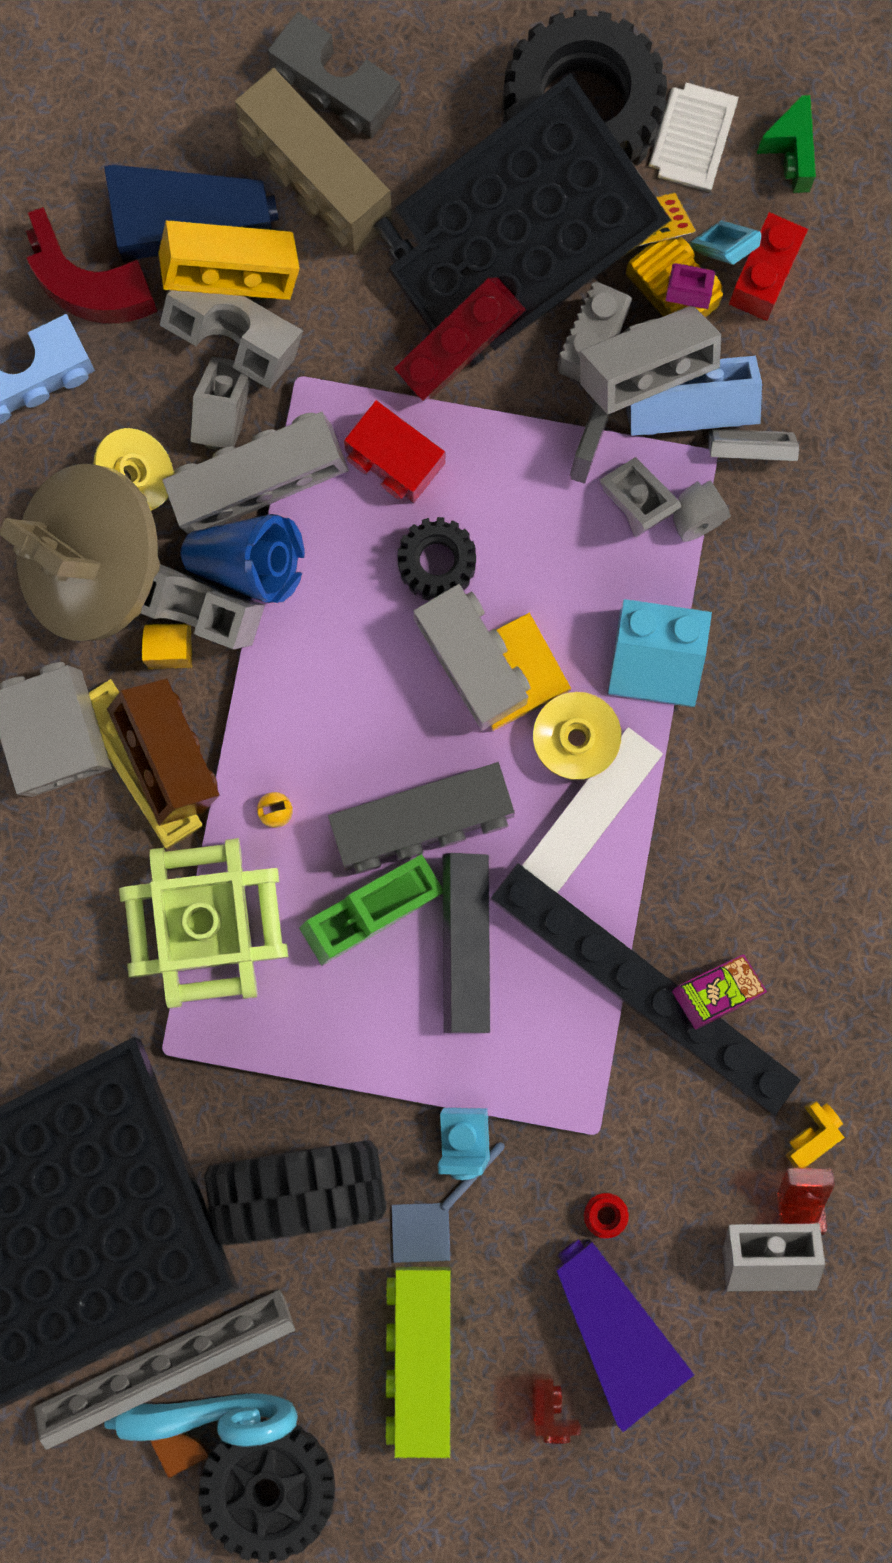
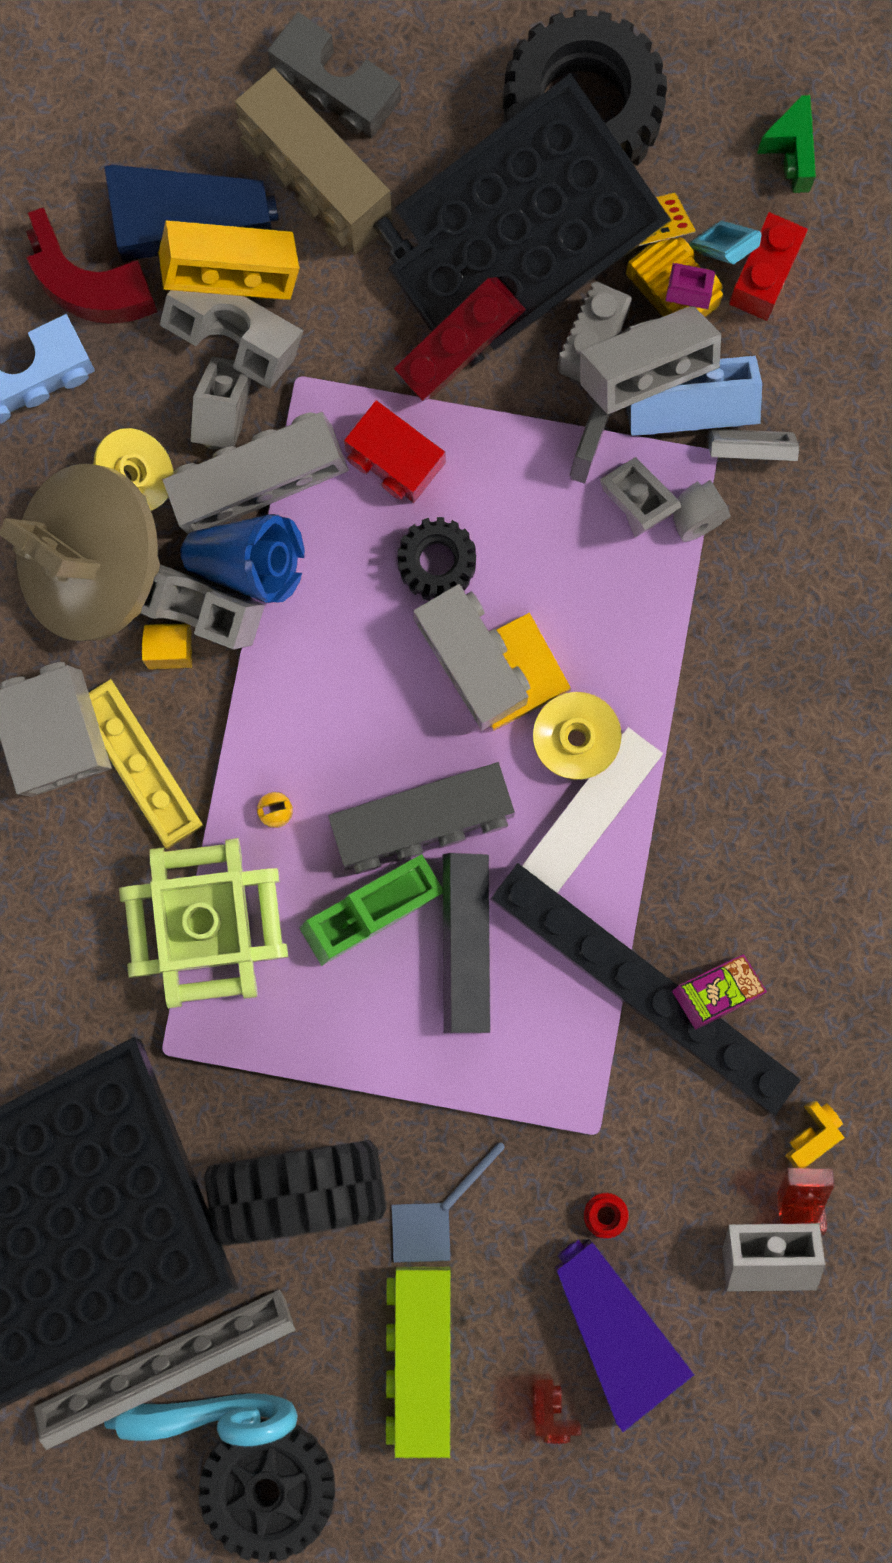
(163, 751): reddish brown brick -> none
(179, 1452): dark orange tile -> none
(464, 1142): medium azure bracket -> none
(659, 653): medium azure slope -> none
(693, 135): white window -> none

